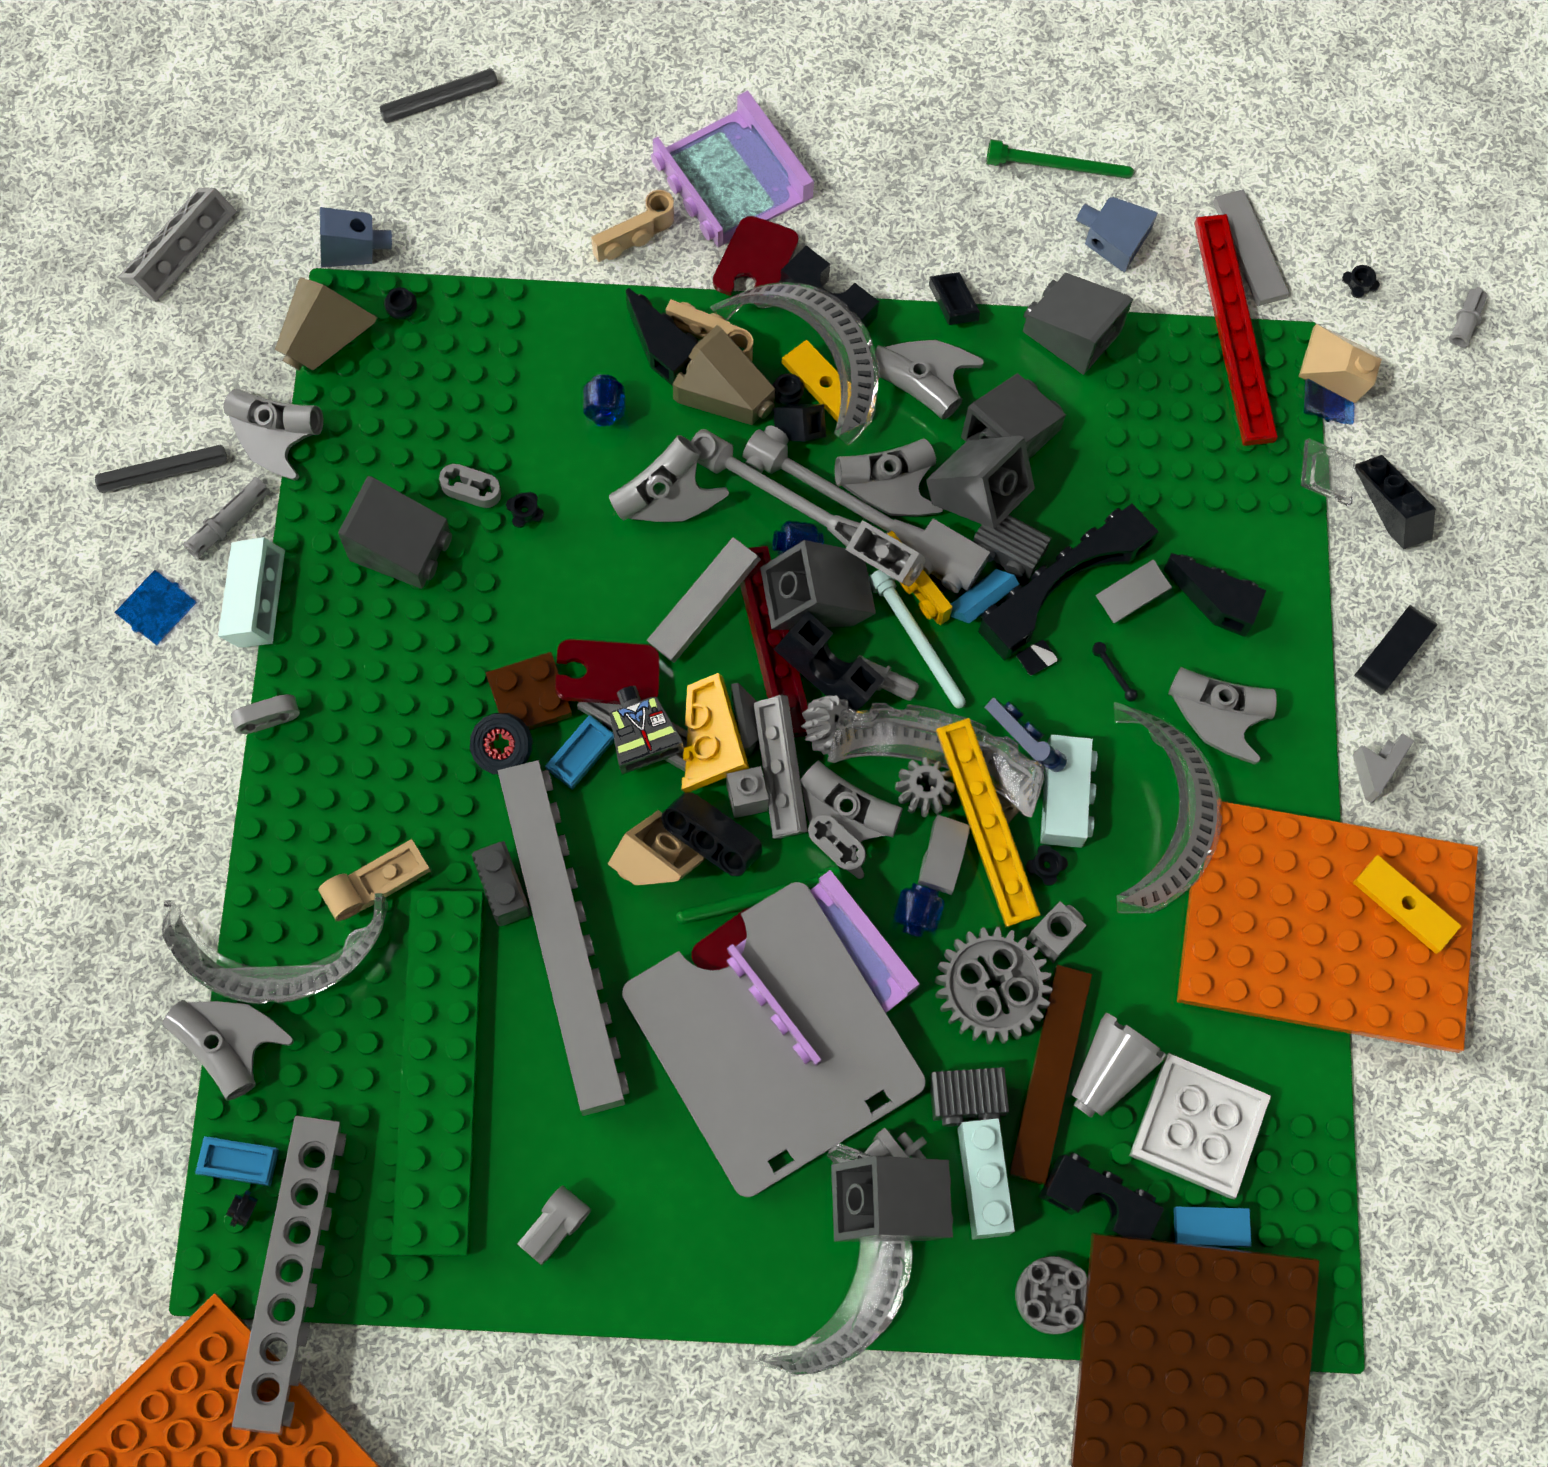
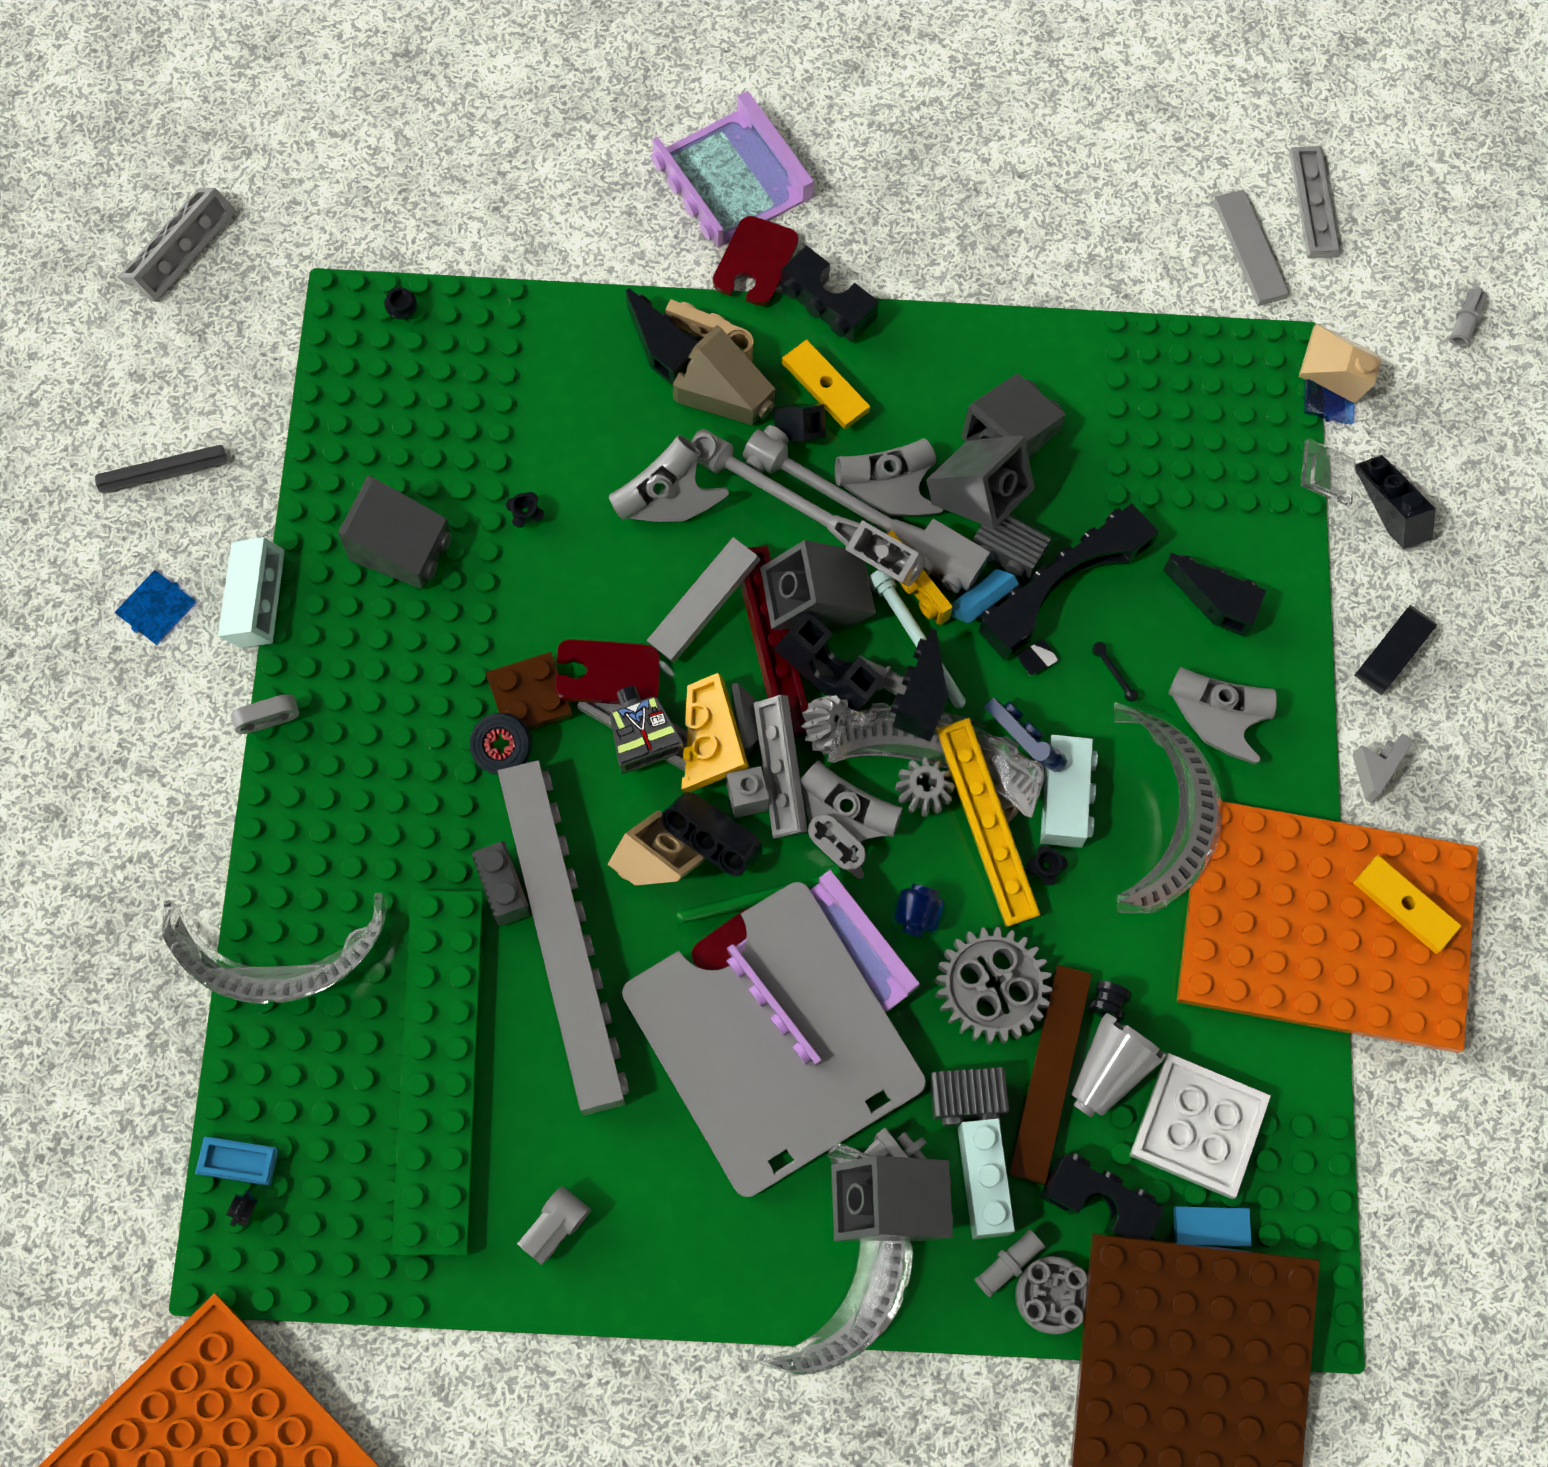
(217, 526): light grey pin -> none
(239, 1034): light grey pin -> none
(271, 428): light grey pin -> none
(306, 1137): light grey brick -> none
(319, 325): dark tan slope -> none
(349, 238): sand blue torso -> none
(387, 874): tan plate -> none
(438, 95): dark grey axle -> none
(472, 481): light grey beam -> none
(580, 752): dark azure tile -> none
(604, 400): clear blue head -> none
(636, 230): tan plate -> none
(788, 389): black plate -> none
(793, 533): clear blue head -> none
(842, 333): windscreen -> none
(925, 694): none -> black slope
(926, 372): light grey pin -> none
(944, 854): light grey slope -> none
(954, 298): black tile -> none
(1000, 153): green piece -> none
(1009, 1263): none -> light grey pin
(1046, 941): light grey brick -> none
(1077, 320): dark grey slope -> none
(1110, 1000): none -> black wheel
(1117, 230): sand blue torso -> none
(1133, 591): light grey slope -> none
(1235, 330): red tile -> none
(1314, 202): none -> light grey tile
(1362, 273): black plate -> none

